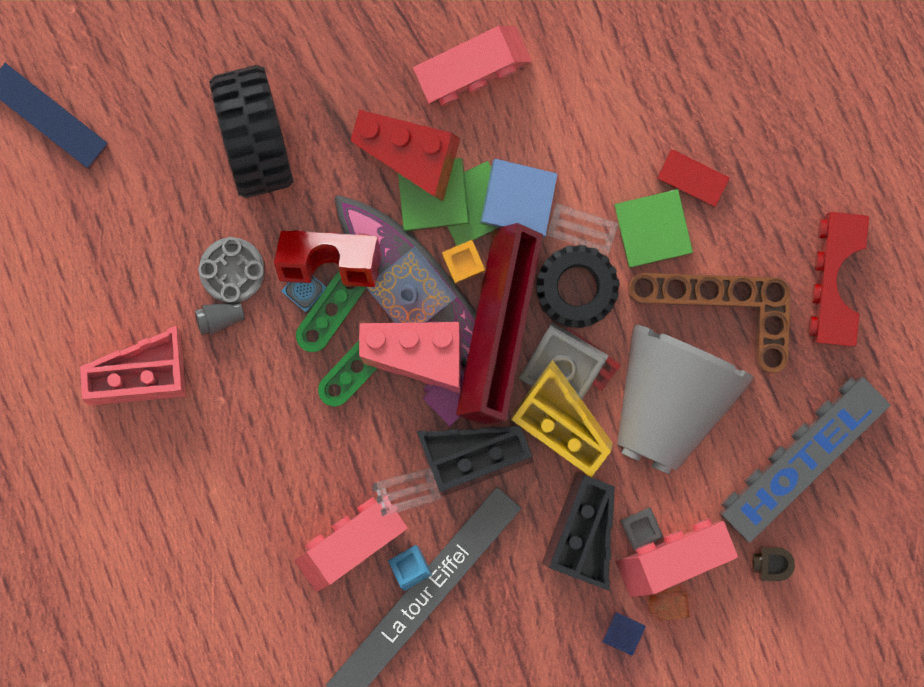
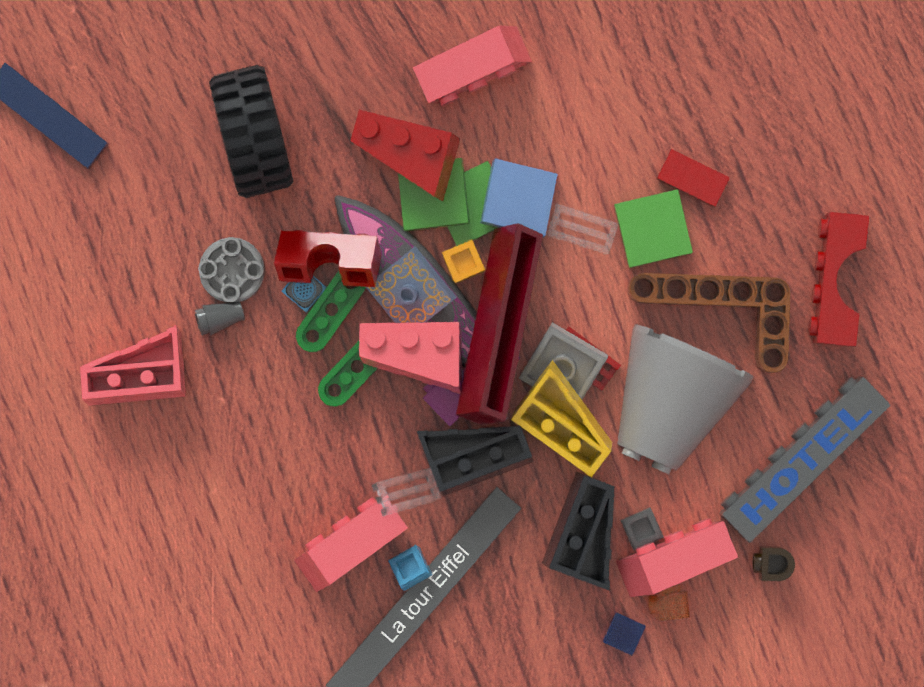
(584, 258): black tyre -> none

